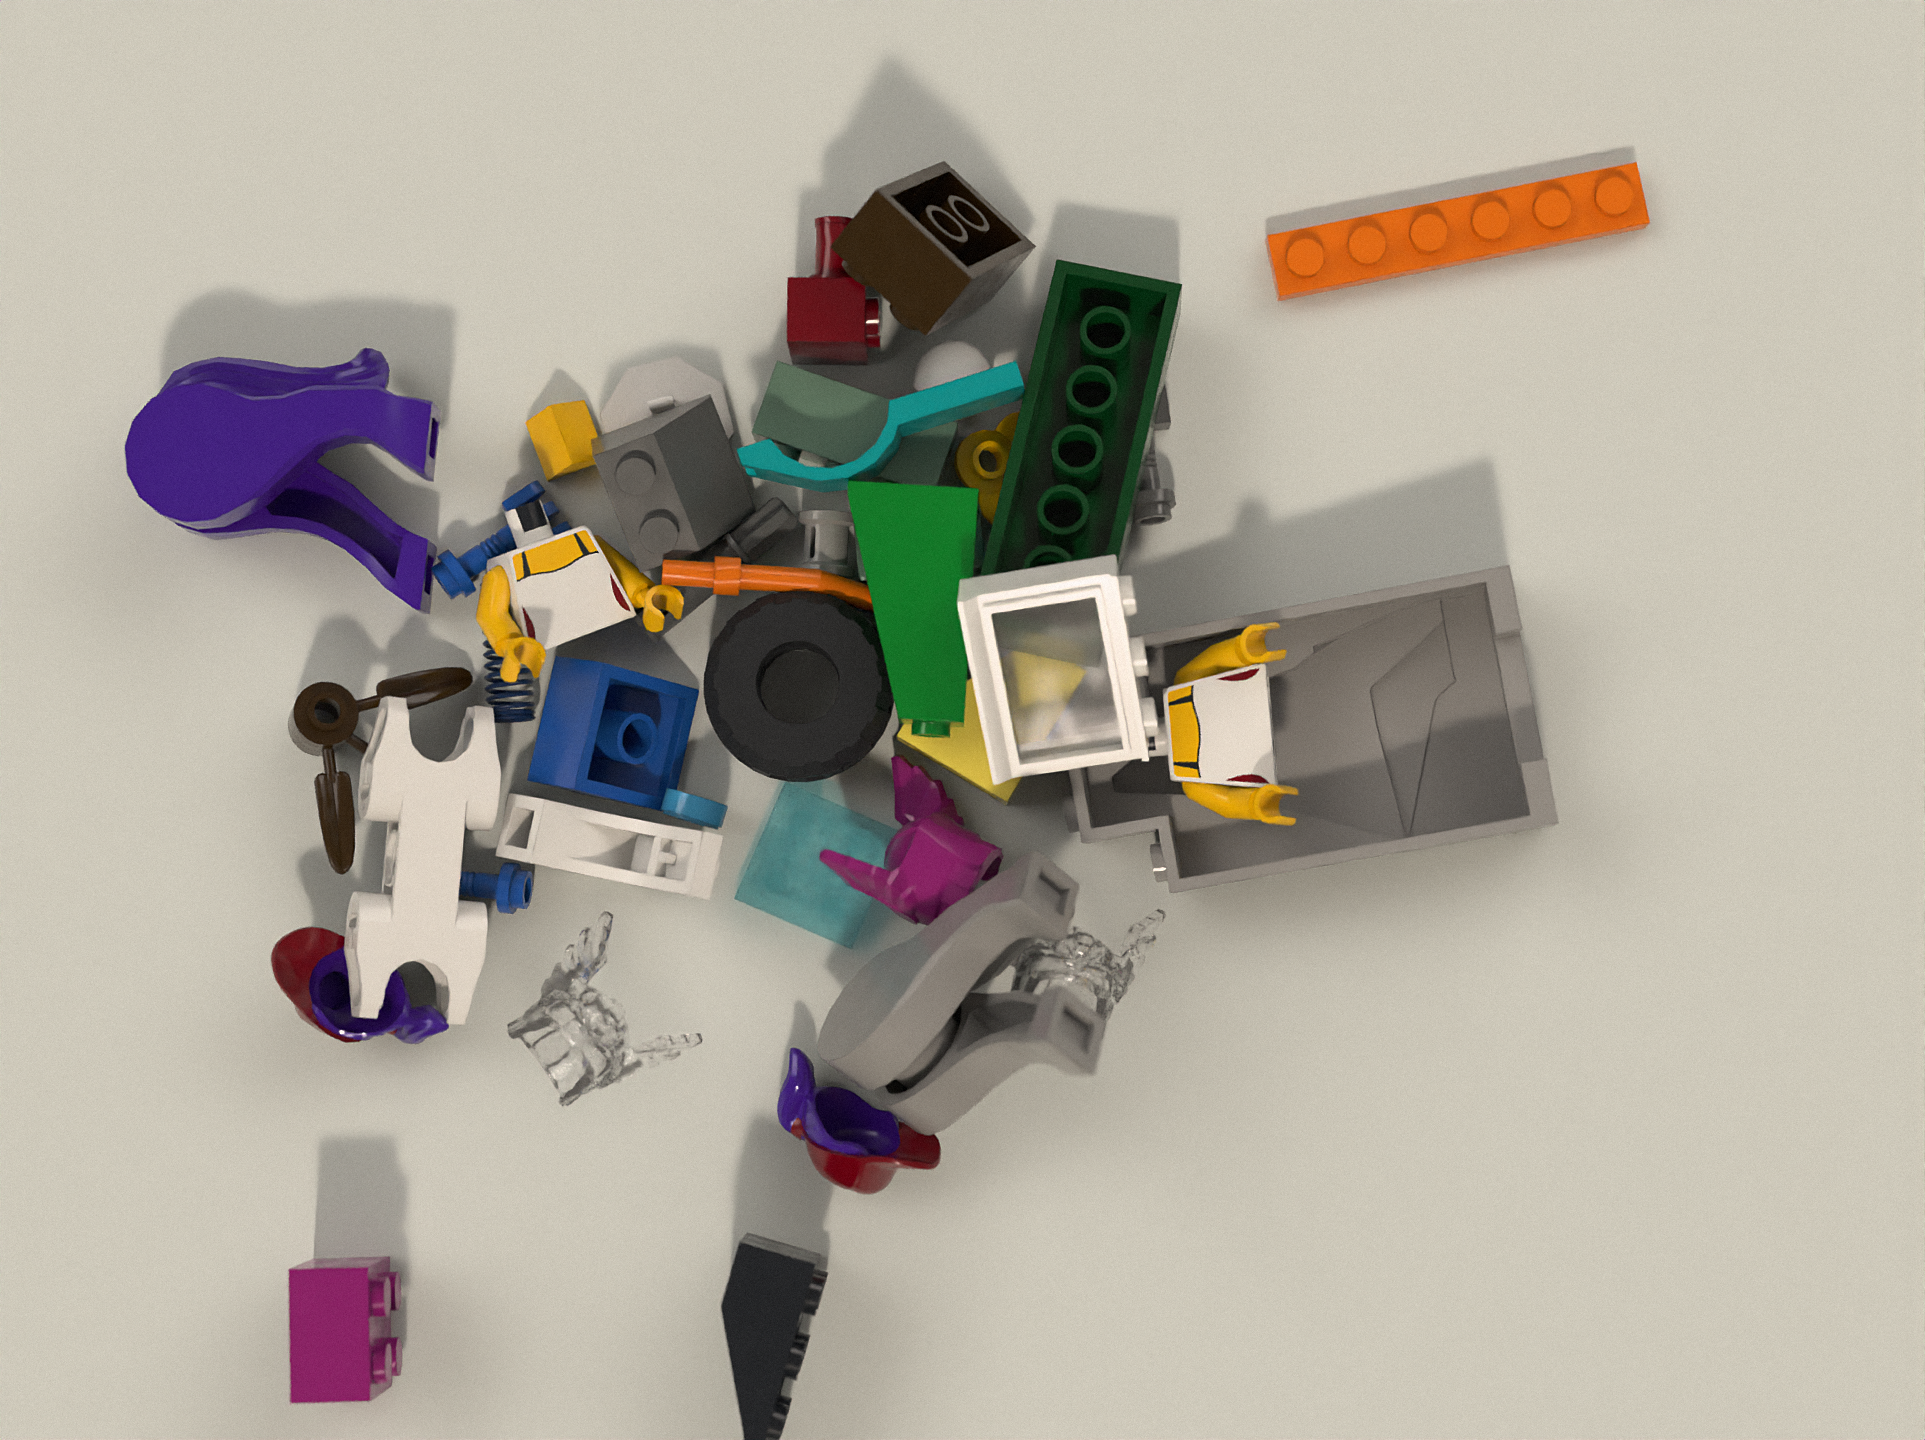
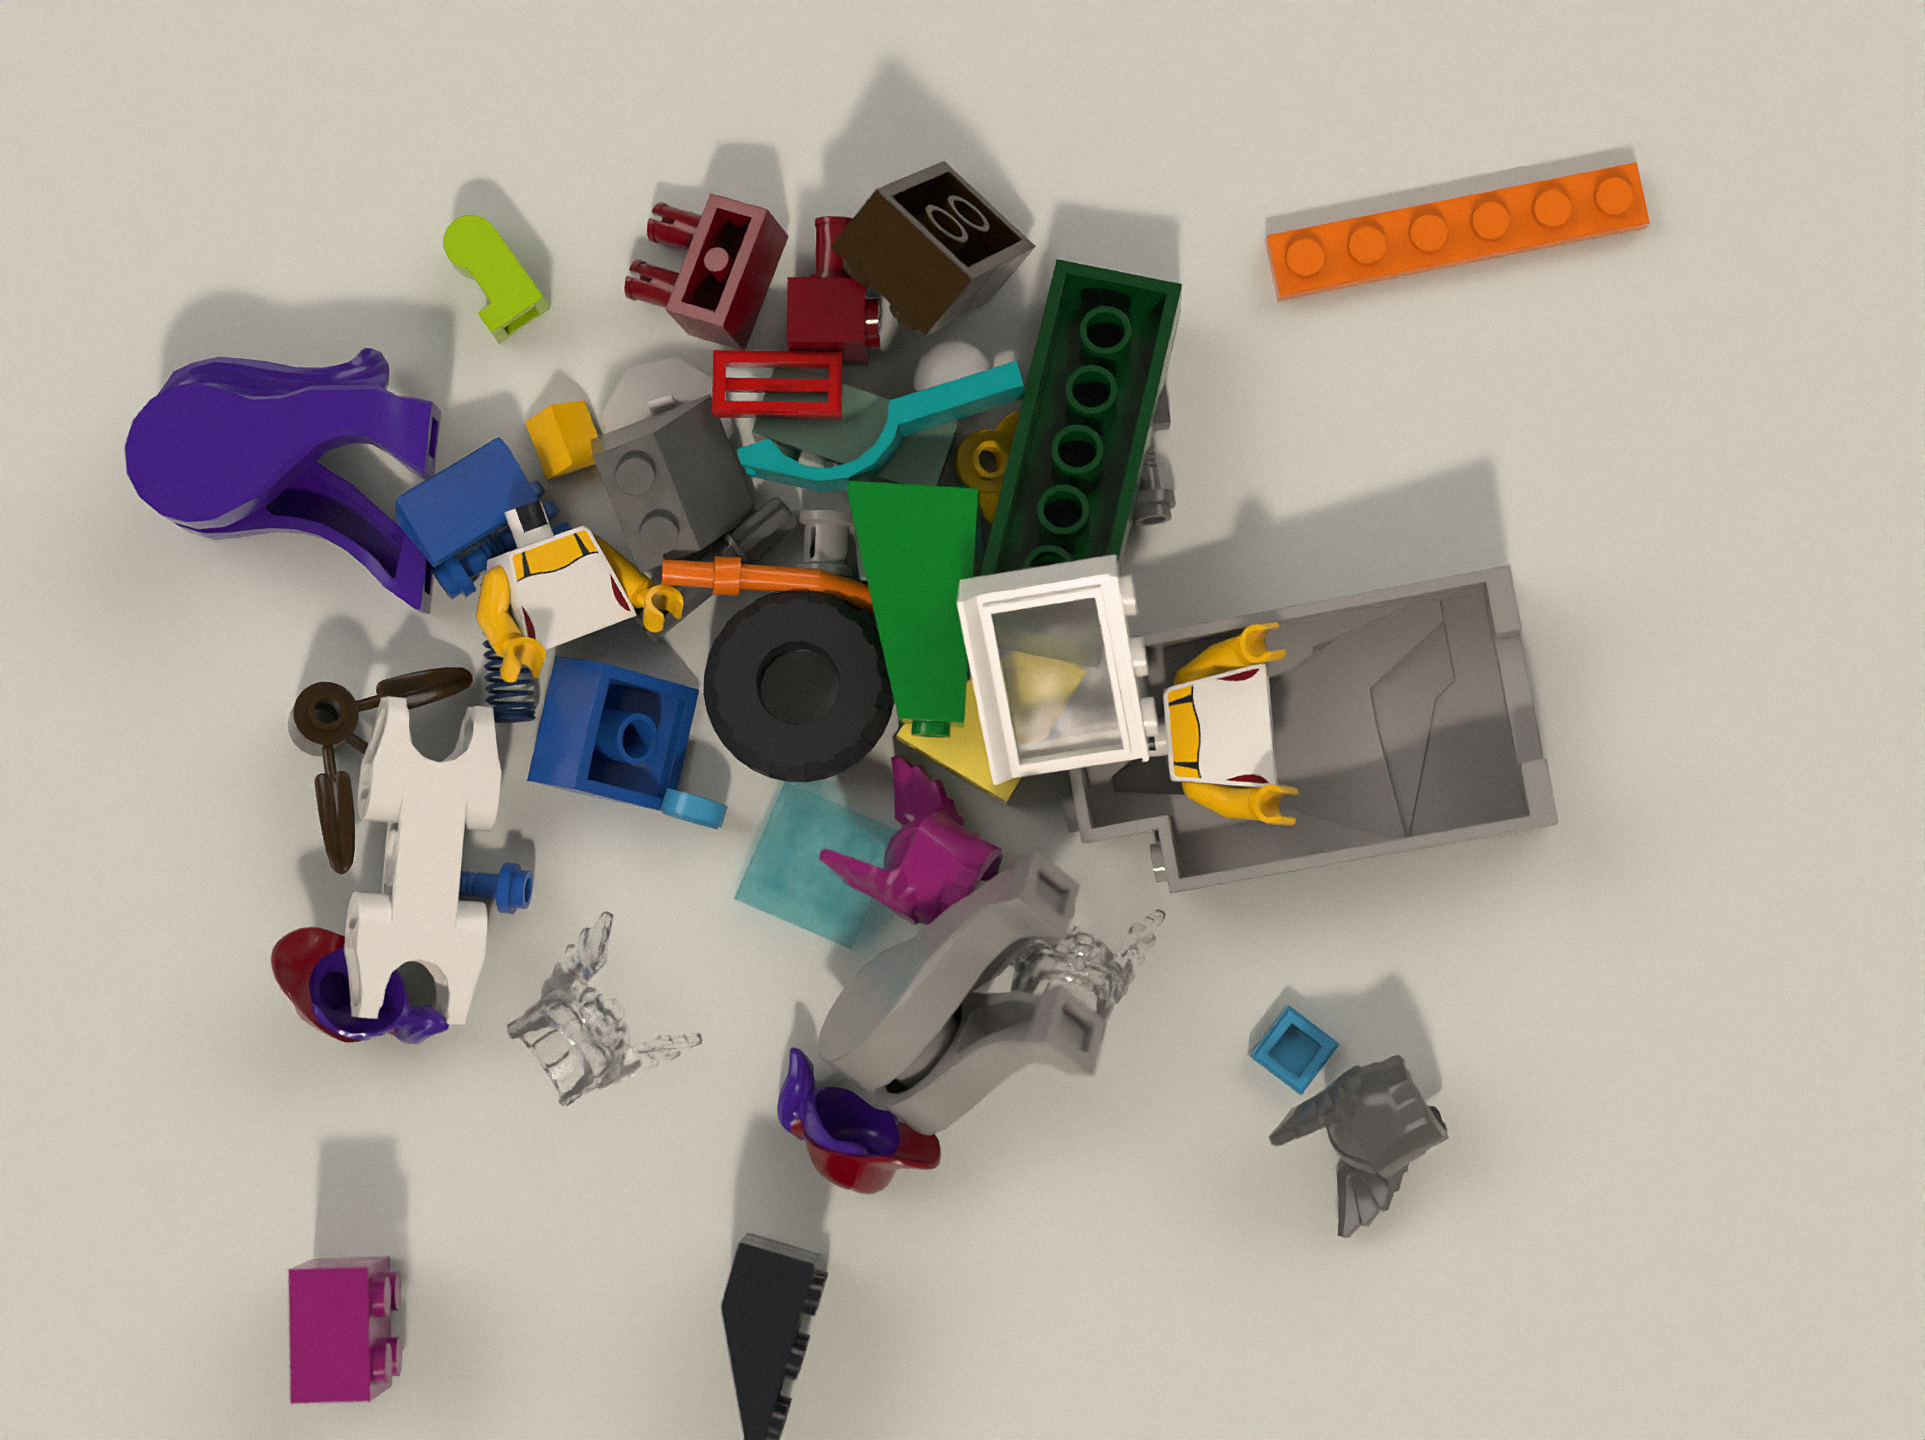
(463, 502): none -> blue slope
(483, 255): none -> lime leg
(609, 846): white arch -> none
(725, 271): none -> dark red brick
(776, 409): none -> red tile
(1294, 1049): none -> dark azure tile
(1374, 1126): none -> dark grey helmet

